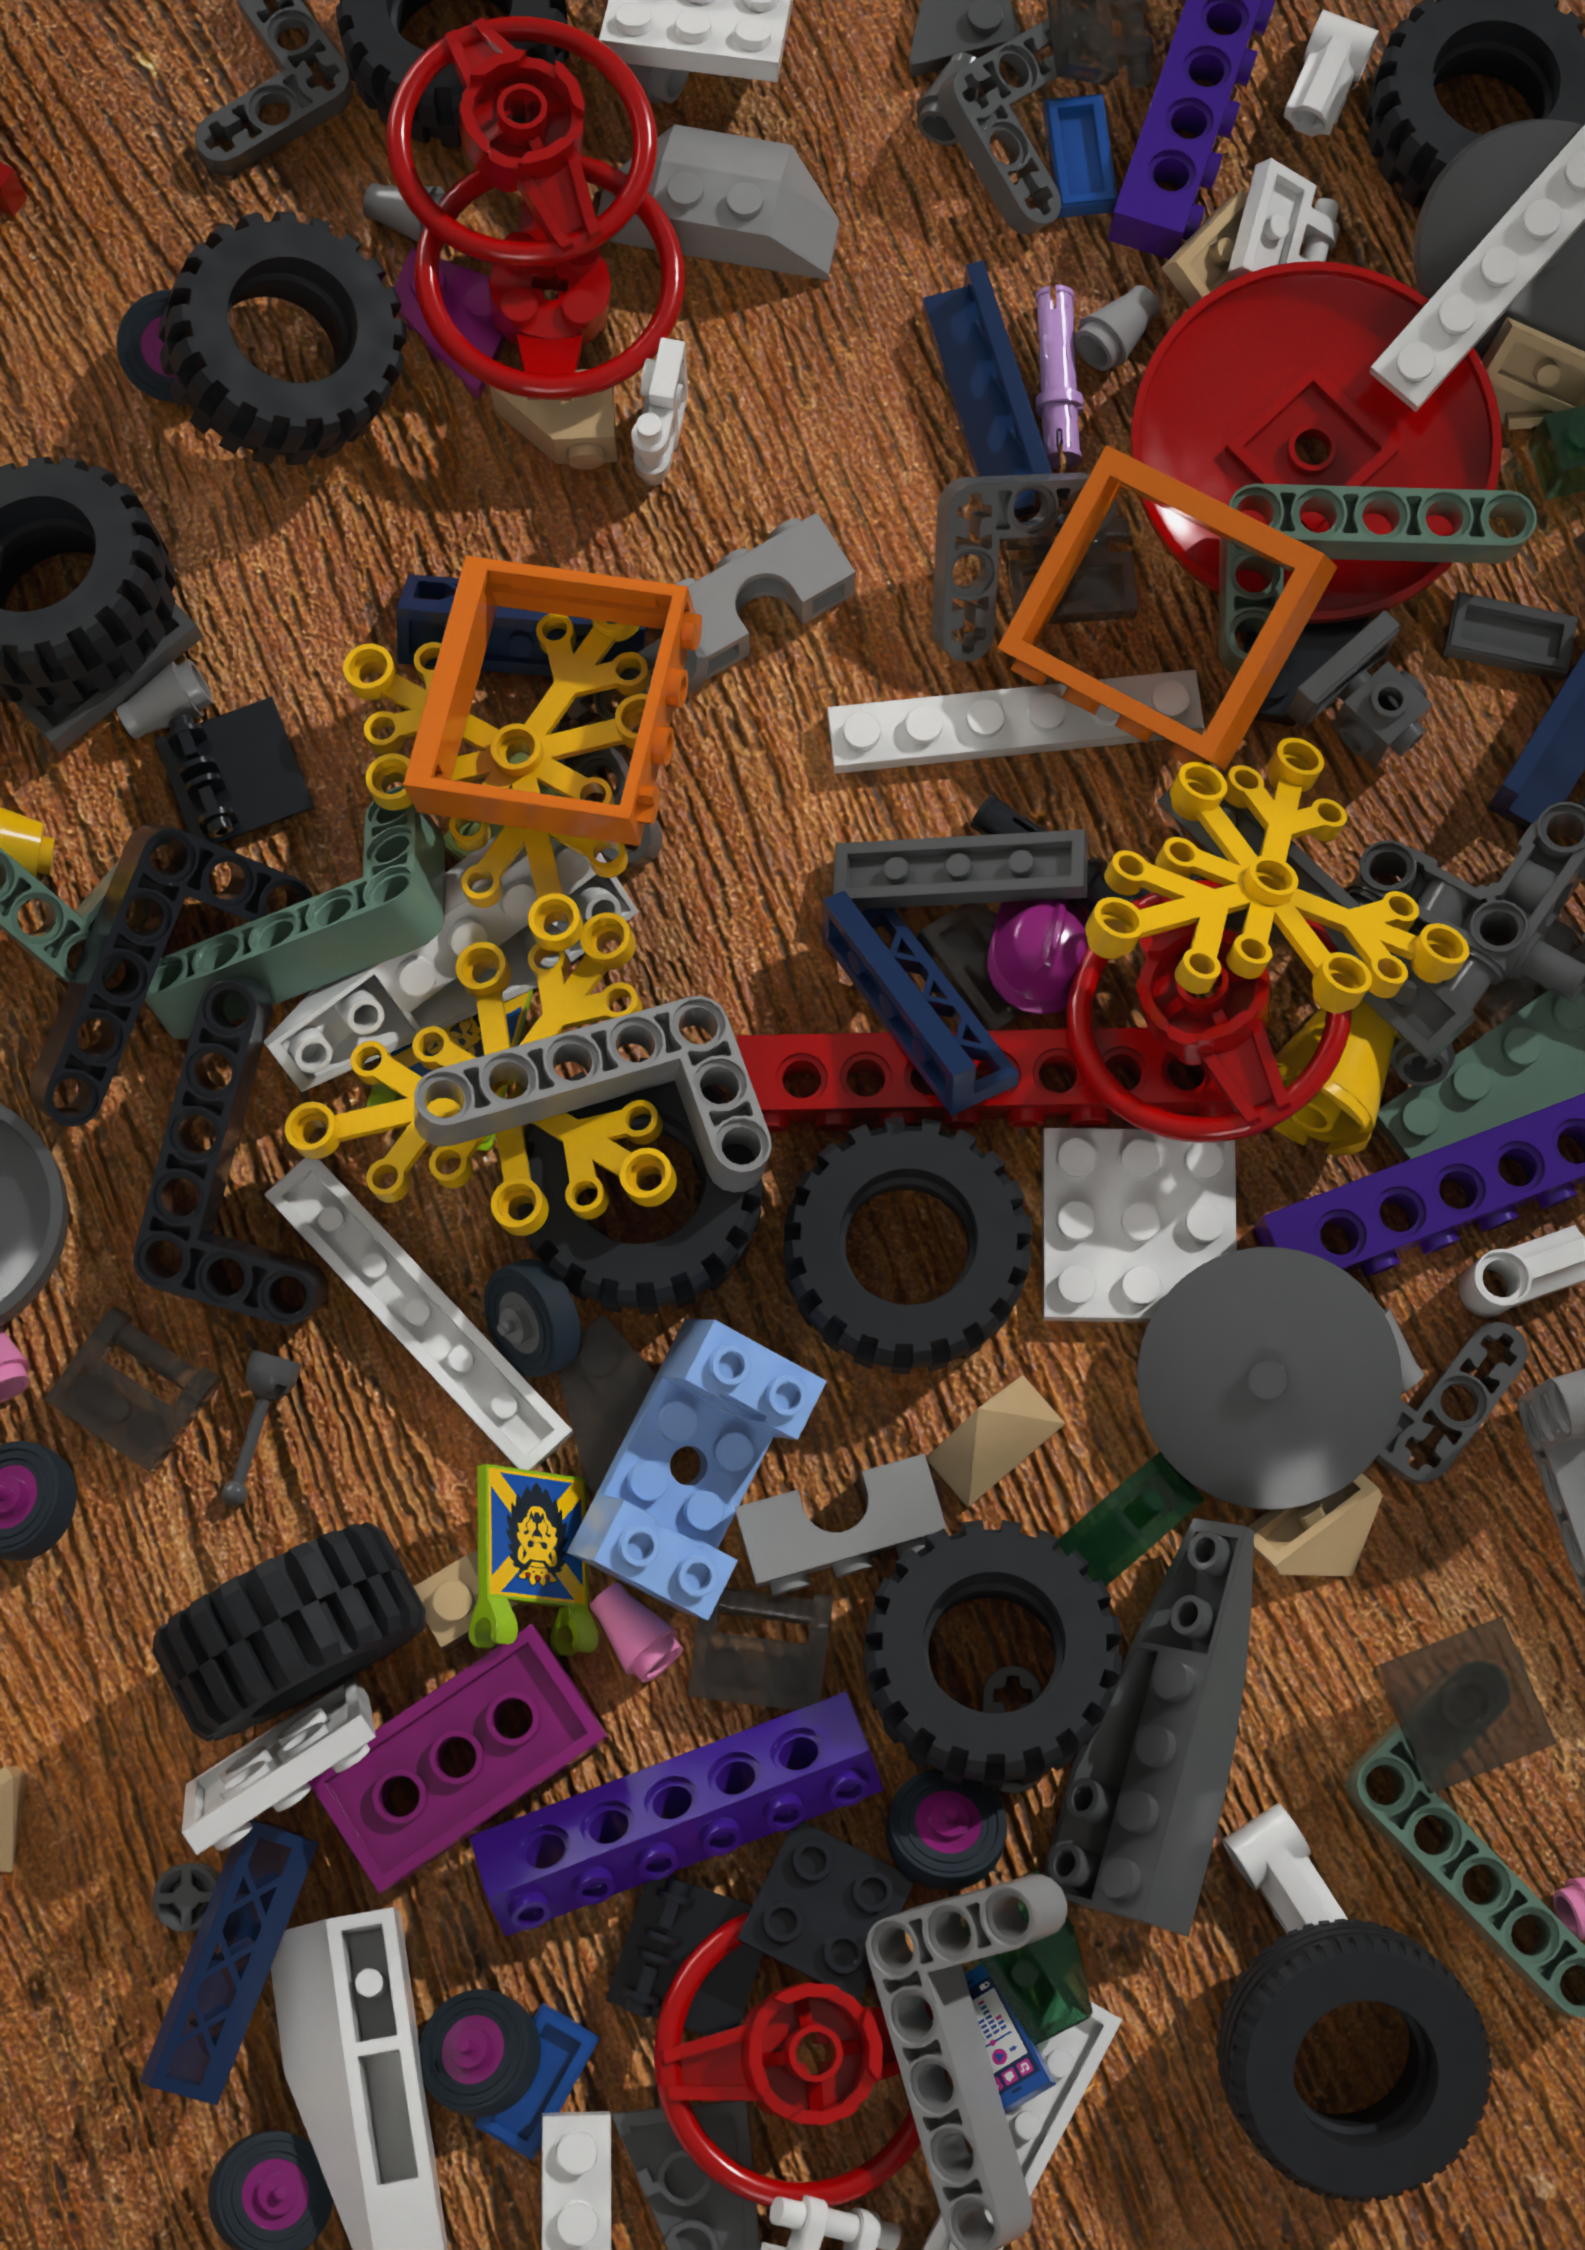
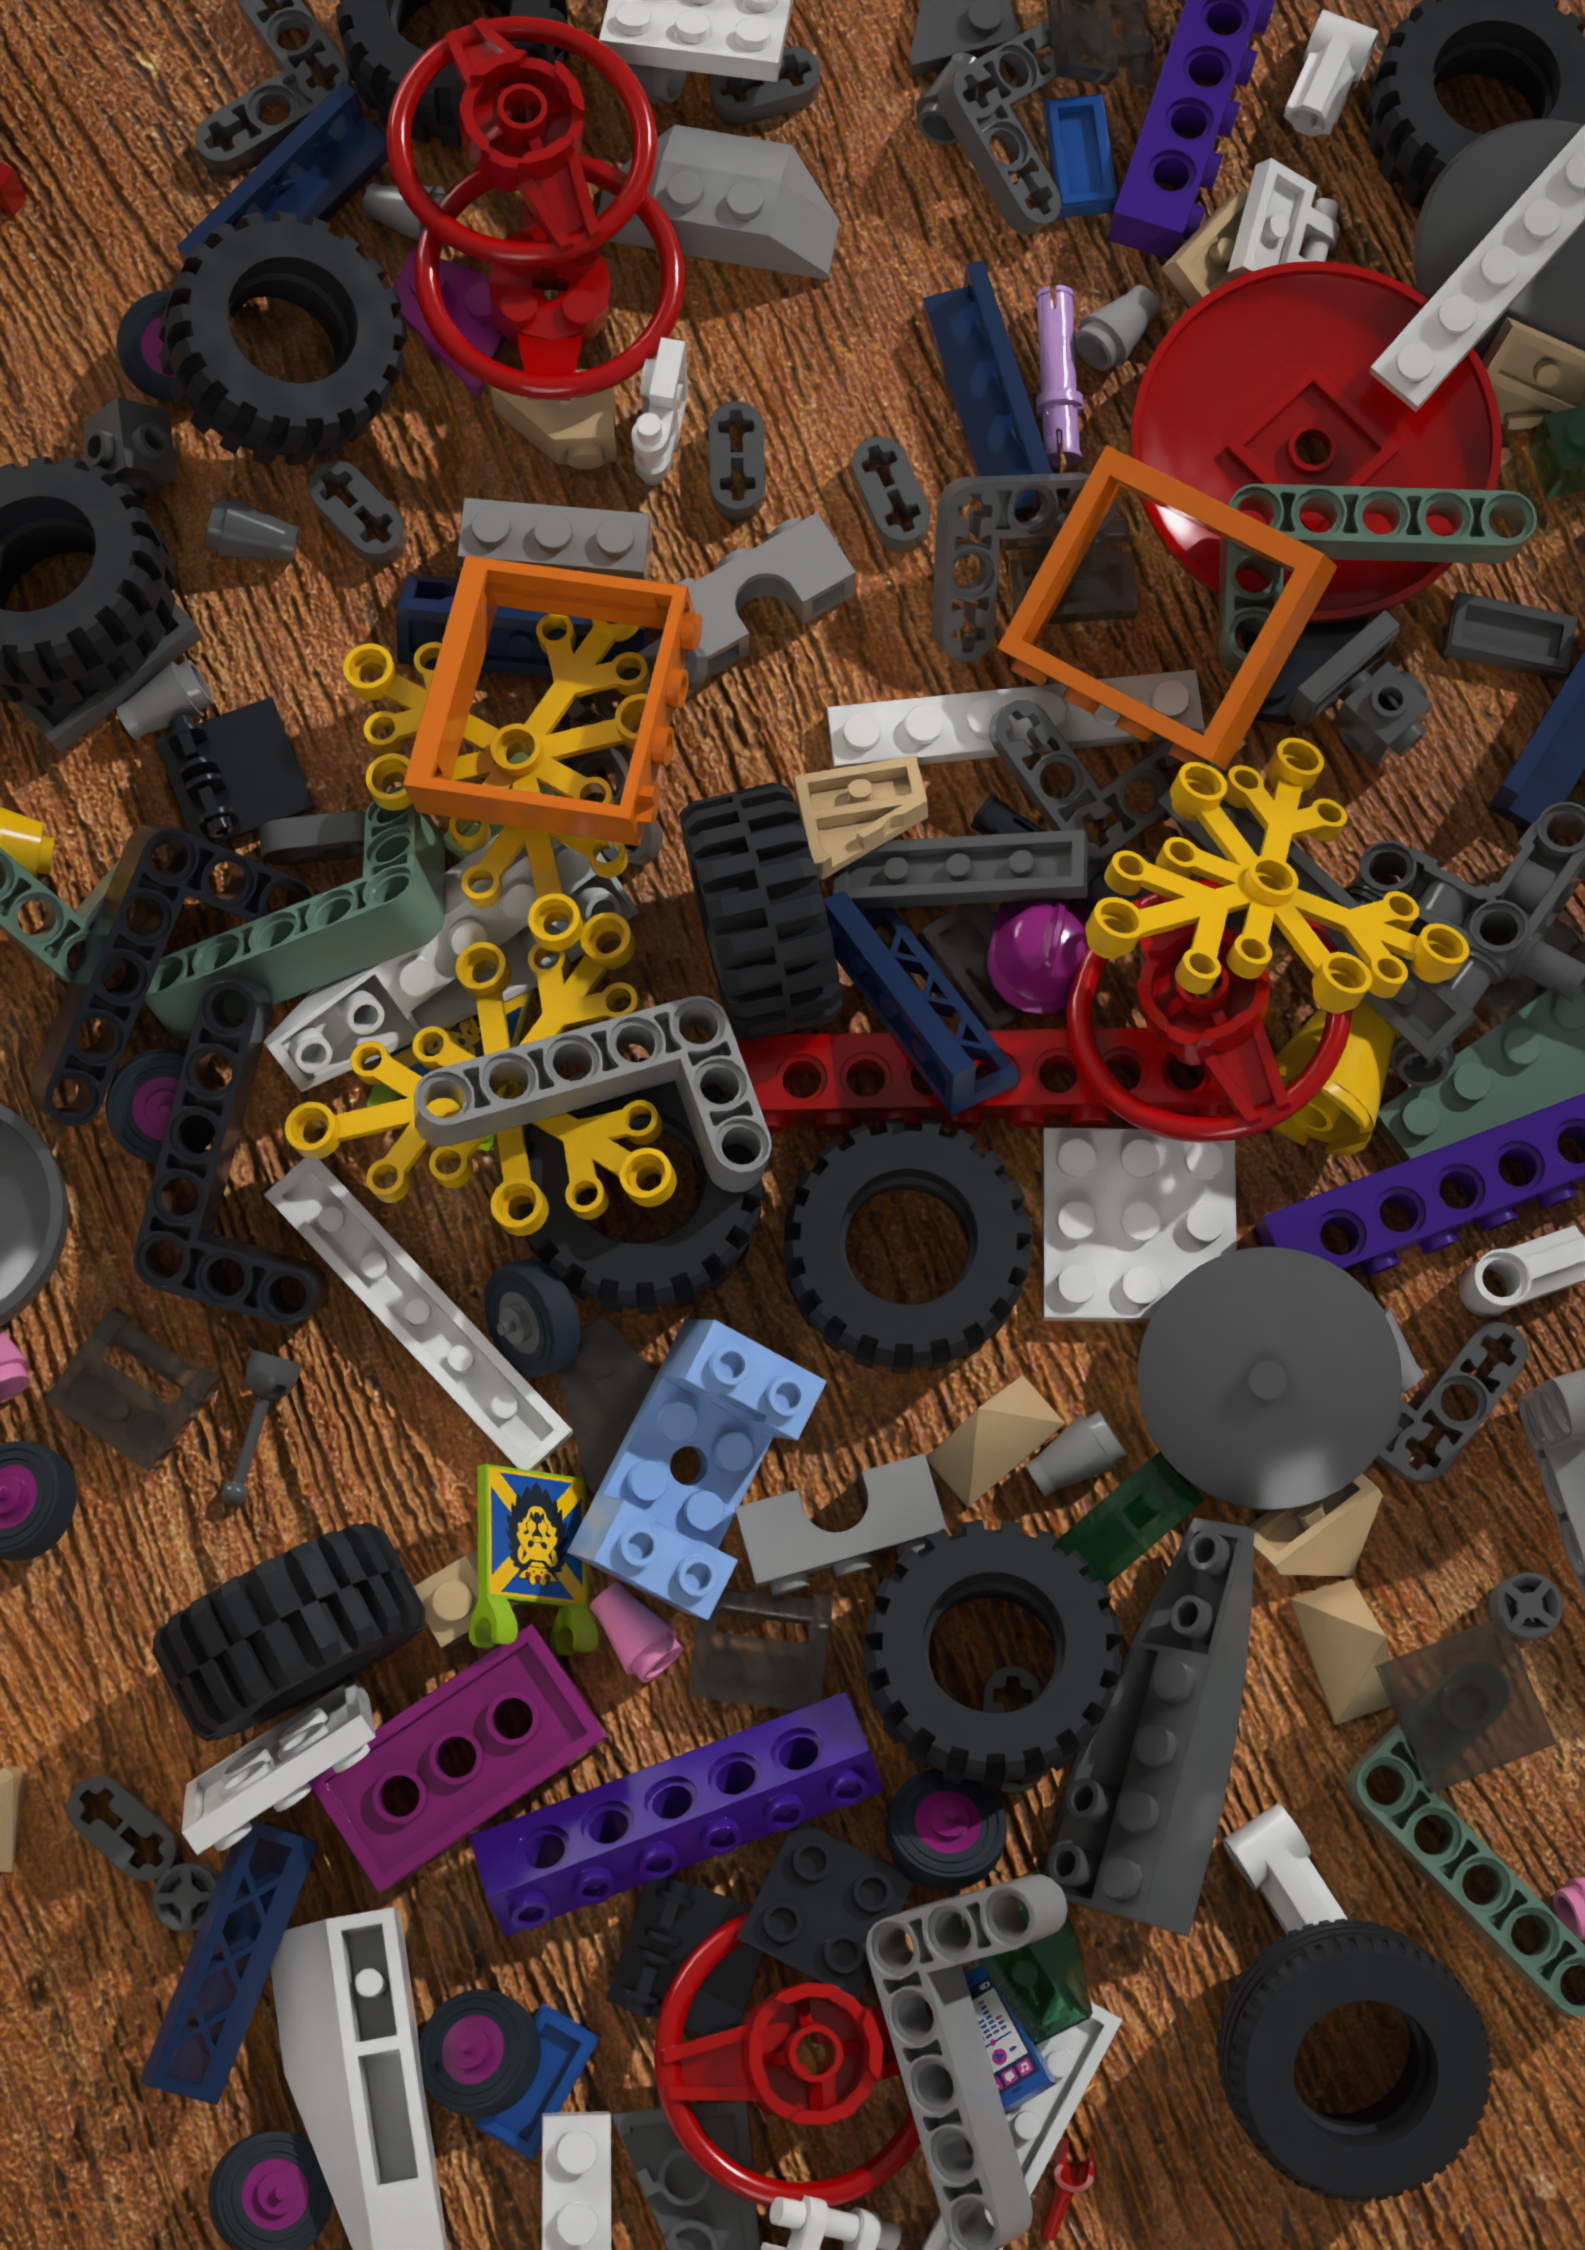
(113, 1840): none -> dark grey beam
(132, 444): none -> dark grey brick
(142, 1102): none -> black wheel
(249, 532): none -> dark grey cone
(307, 172): none -> dark blue fence
(313, 838): none -> dark grey beam
(348, 521): none -> dark grey beam
(557, 537): none -> light grey arch
(750, 460): none -> dark grey beam
(762, 911): none -> black tyre
(767, 98): none -> dark grey beam
(858, 809): none -> tan wing
(903, 489): none -> dark grey beam
(1069, 2180): none -> red hand
(1077, 1454): none -> light grey cone
(1084, 795): none -> dark grey beam
(1343, 1649): none -> tan slope
(1533, 1598): none -> dark grey wheel

